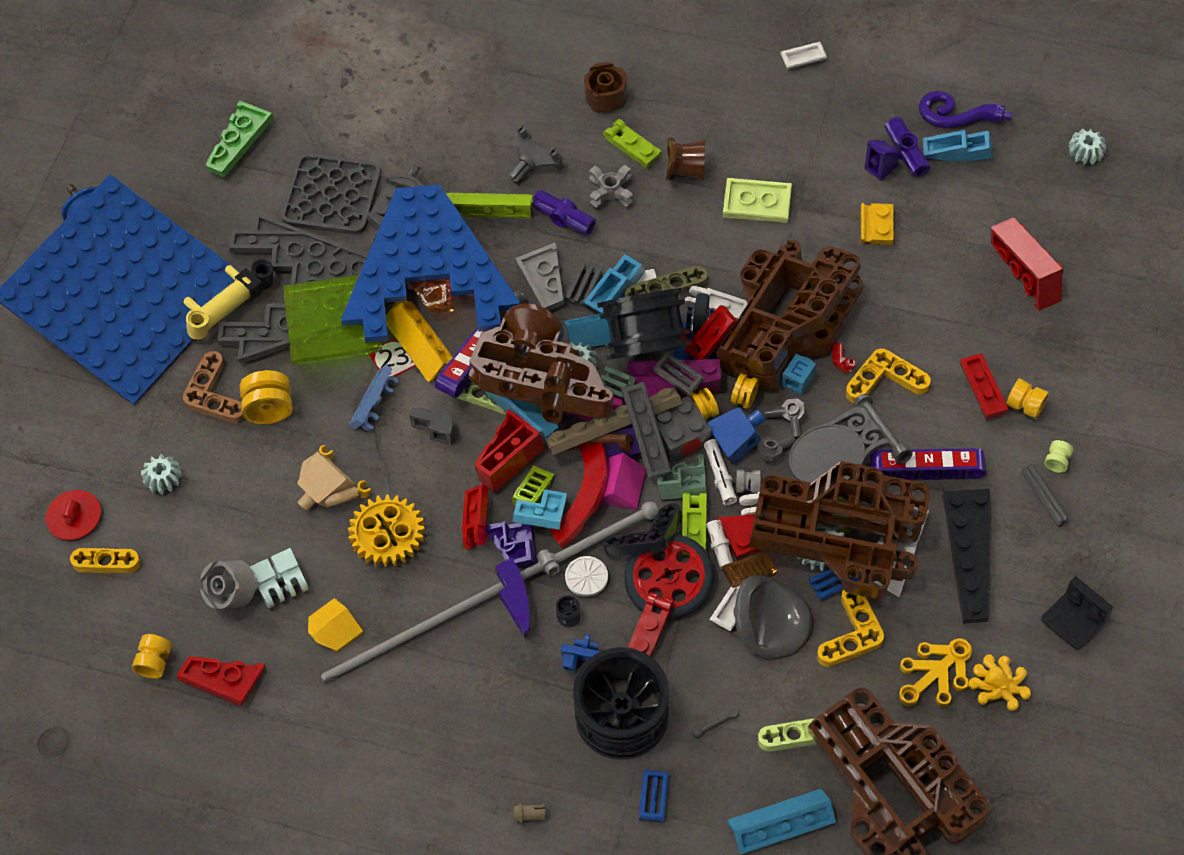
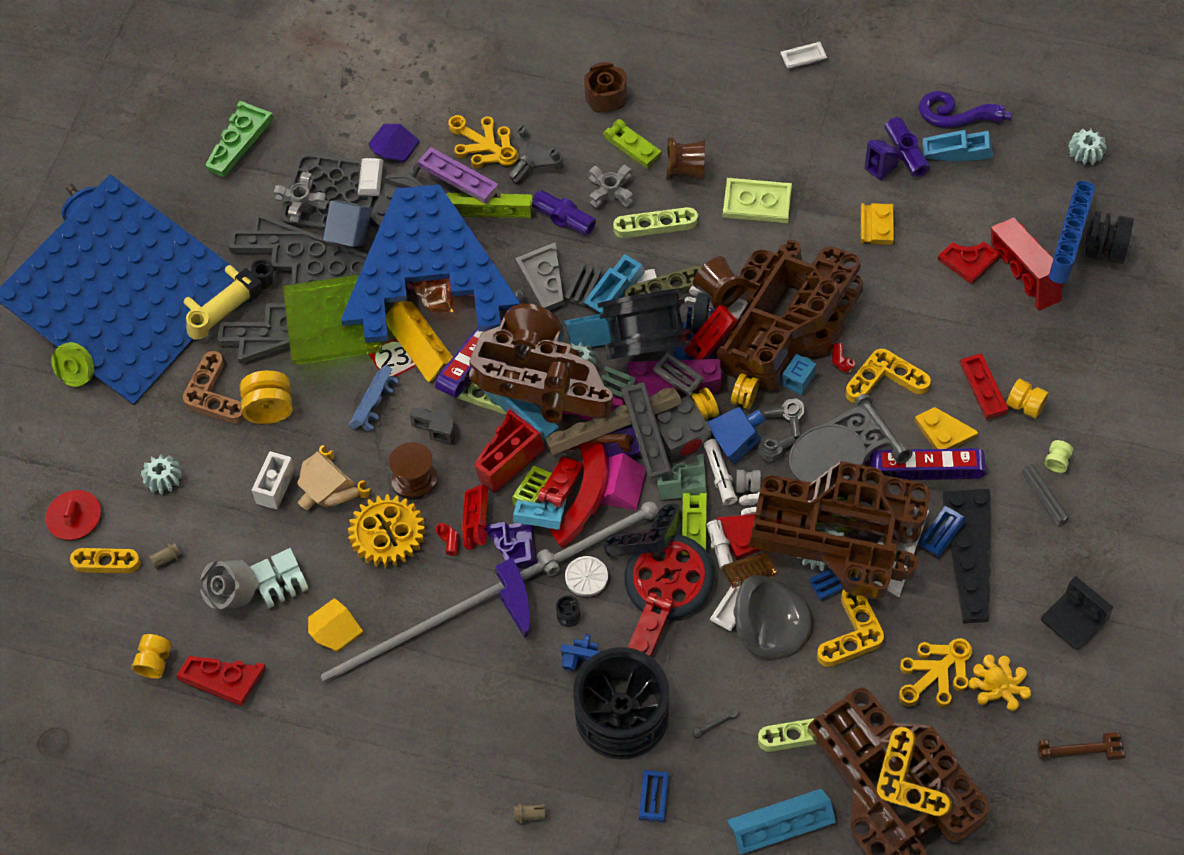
(72, 364): none -> lime tile
(165, 555): none -> dark tan pin
(273, 480): none -> white brick
(300, 197): none -> light grey pin
(347, 223): none -> sand blue piece
(370, 177): none -> white tile
(393, 142): none -> dark purple slope
(412, 470): none -> reddish brown hat
(450, 536): none -> red arm
(459, 175): none -> medium lavender panel
(504, 155): none -> yellow plant
(561, 481): none -> red plate
(656, 226): none -> yellowish green beam
(720, 282): none -> reddish brown hat
(903, 787): none -> yellow beam
(944, 430): none -> yellow wing
(945, 533): none -> blue tile
(969, 261): none -> red tile
(1071, 232): none -> blue beam
(1106, 746): none -> reddish brown hinge
(1109, 237): none -> black wheel

